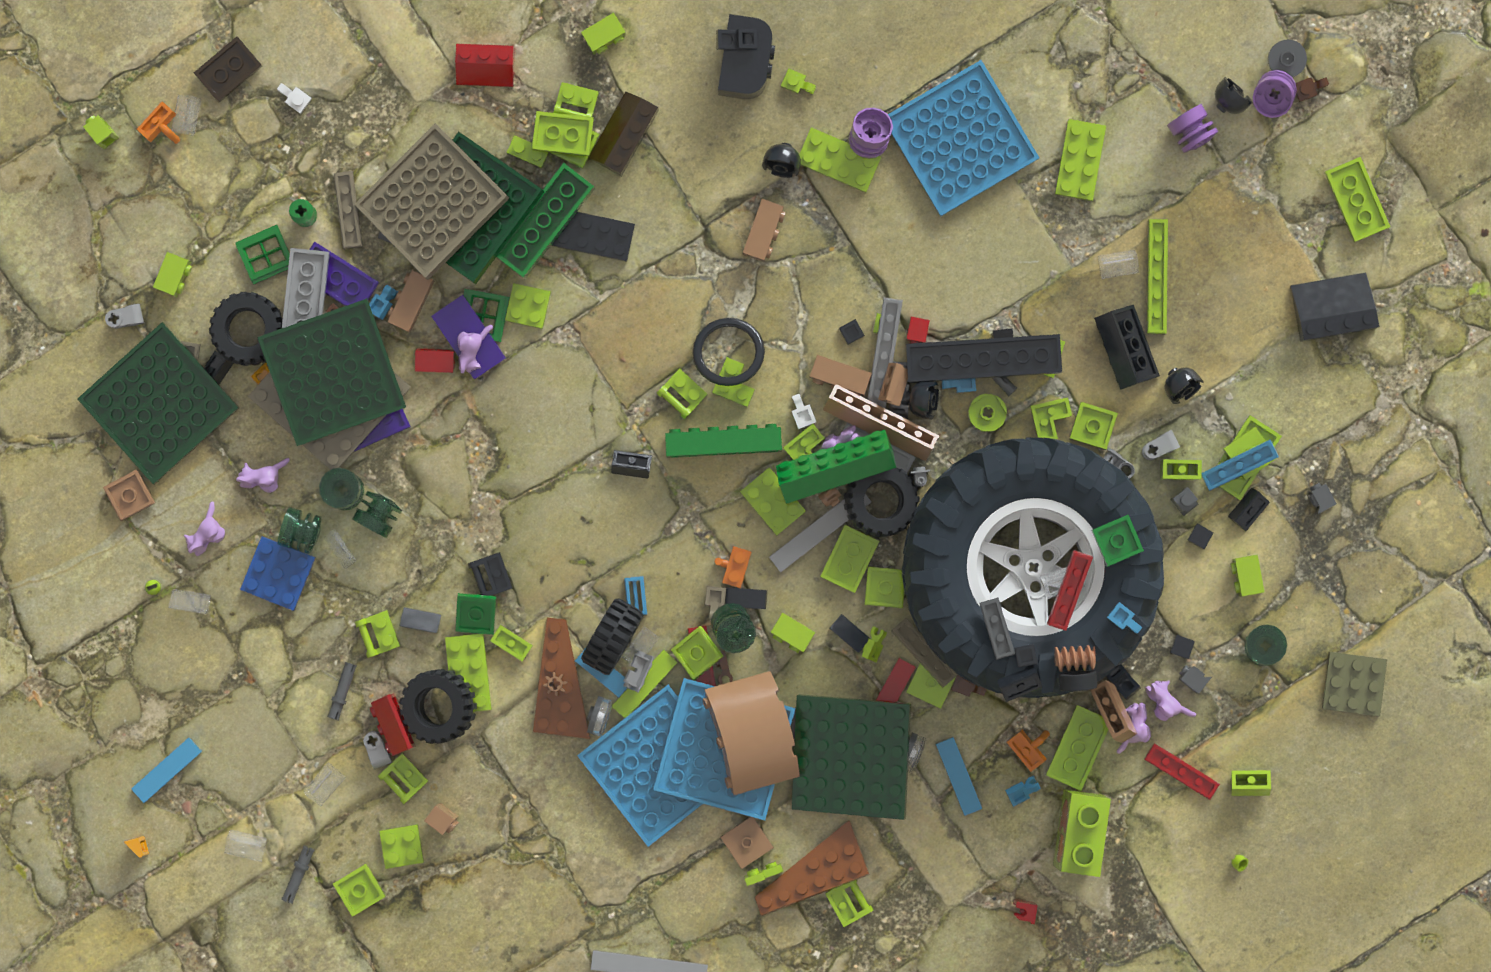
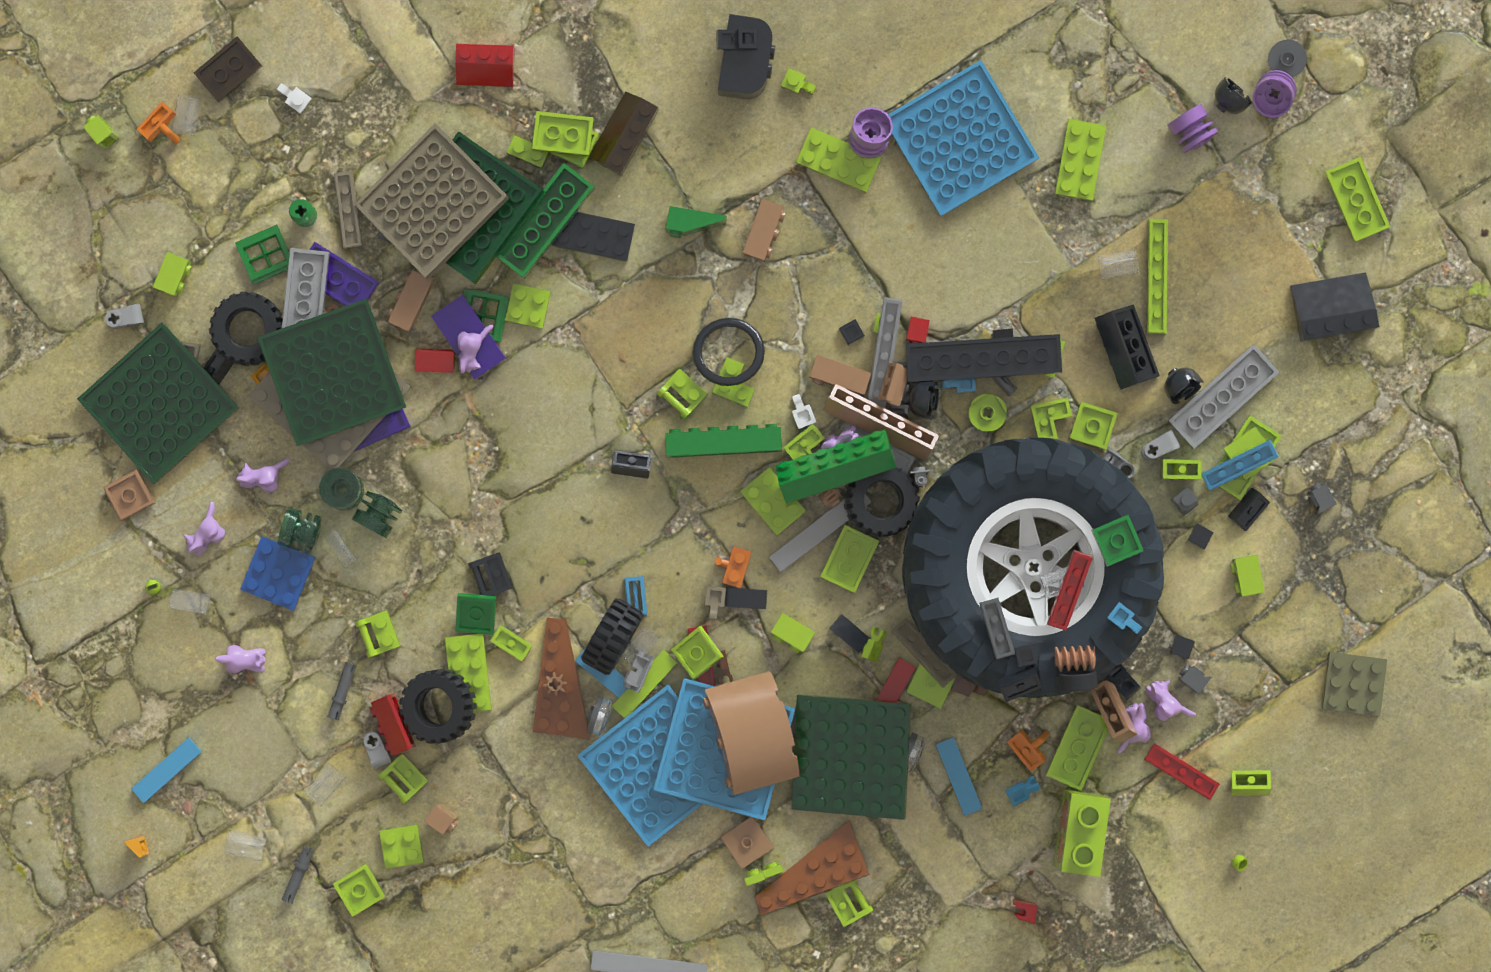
(240, 659): none -> lavender animal
(380, 304): dark azure plate -> none
(420, 620): slope -> none
(578, 97): lime plate -> none
(604, 34): lime brick -> none
(688, 221): none -> green slope
(729, 619): clear green wheel -> none
(782, 160): black cylinder -> none
(884, 587): lime plate -> none
(1223, 396): none -> light grey plate
(1273, 637): clear green wheel -> none
(1308, 89): reddish brown plate -> none

